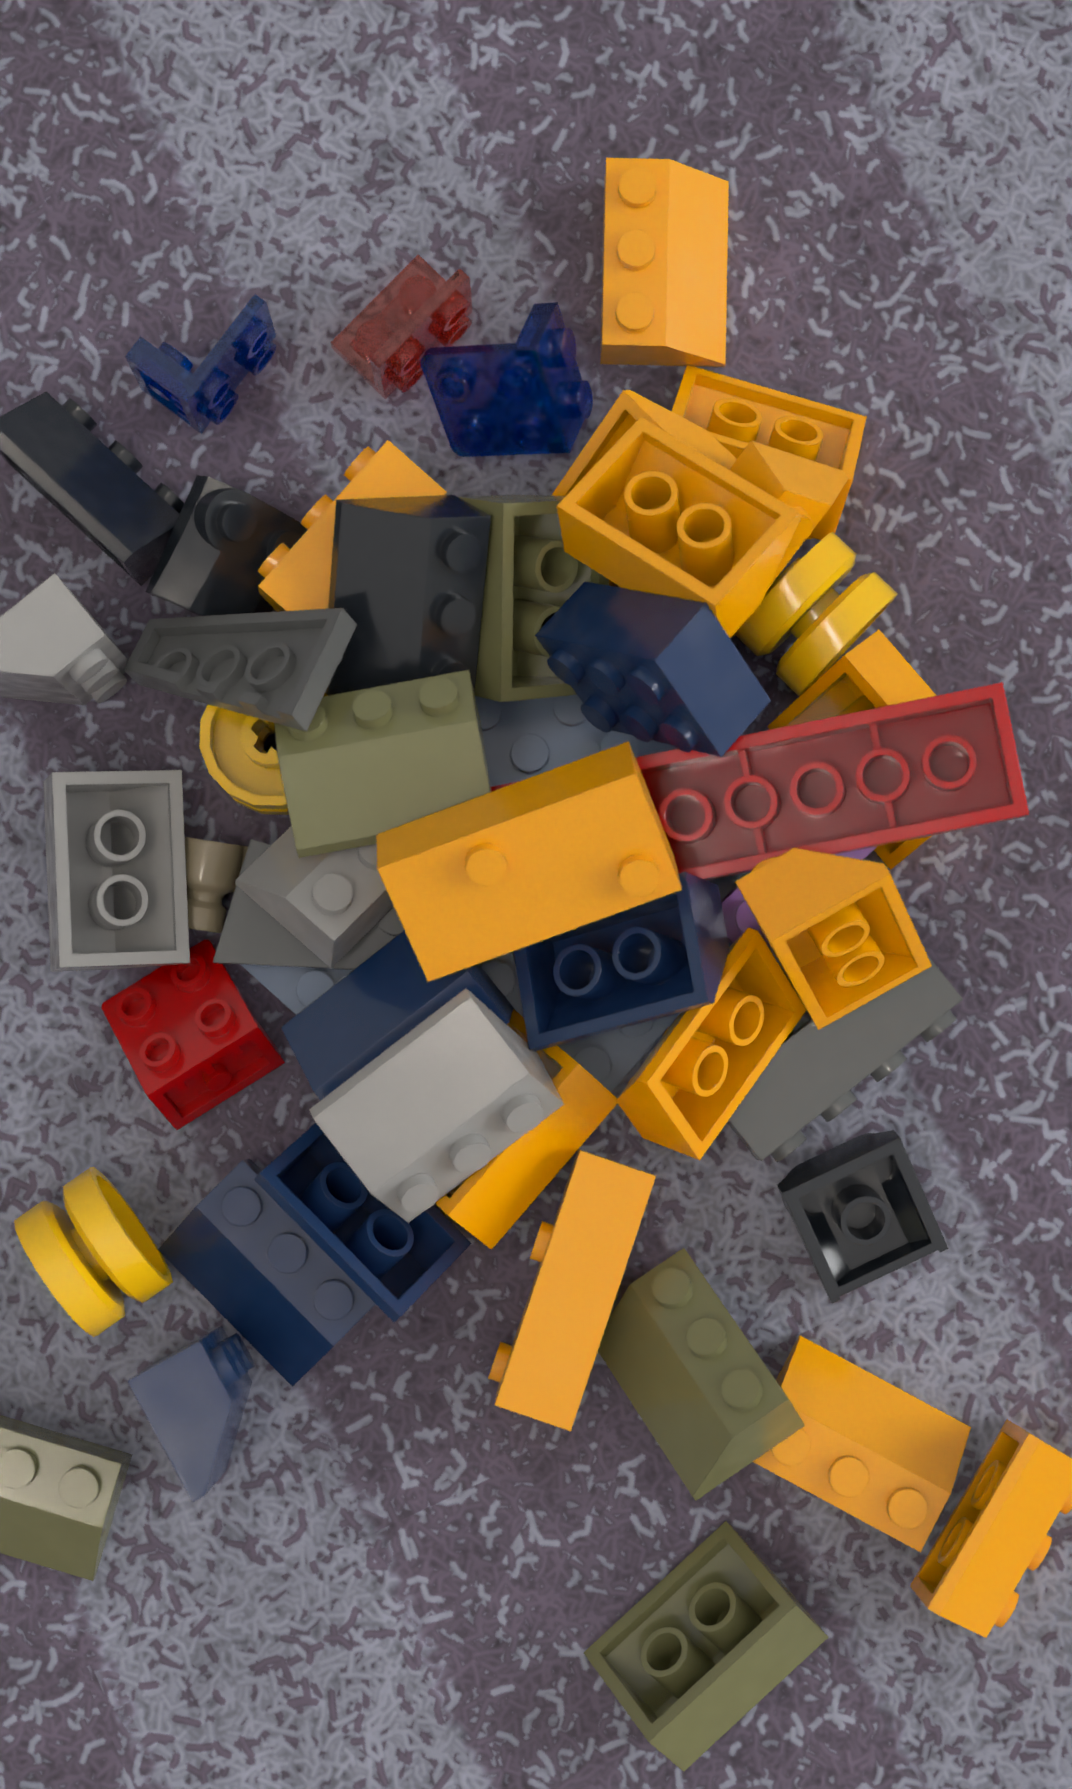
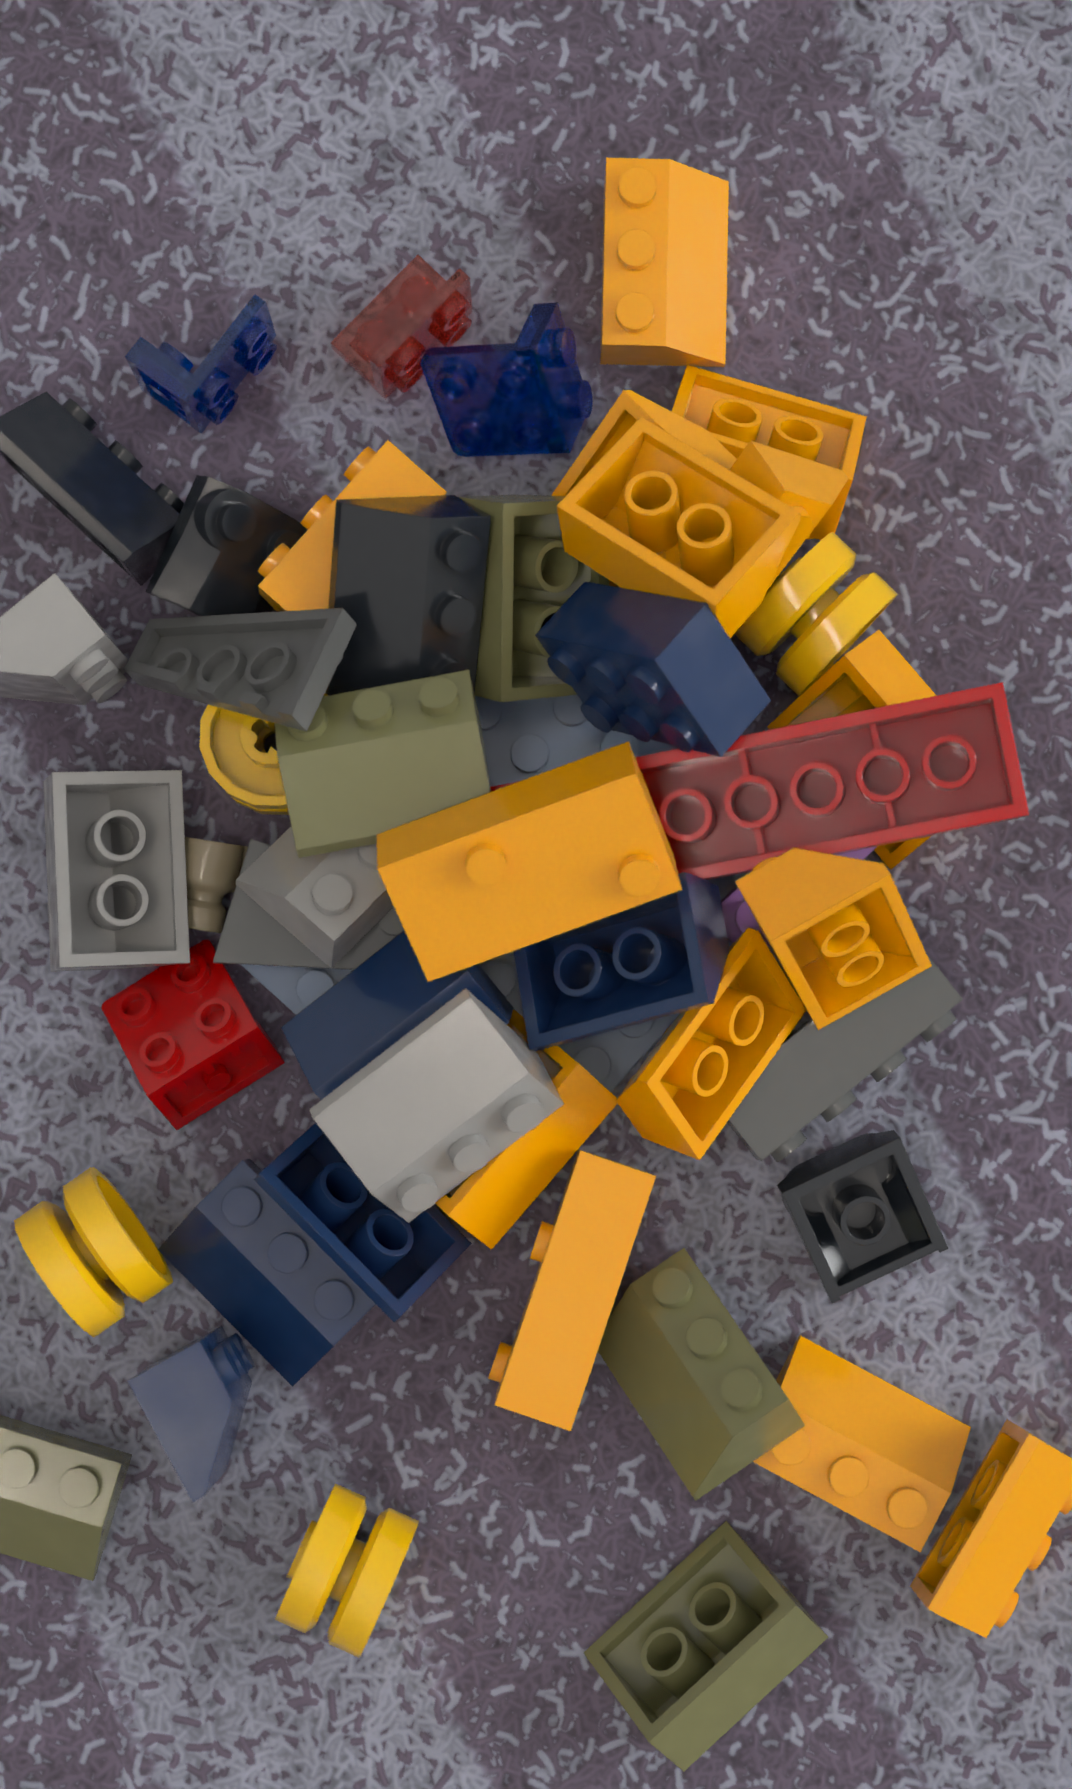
(346, 1570): none -> yellow wheel

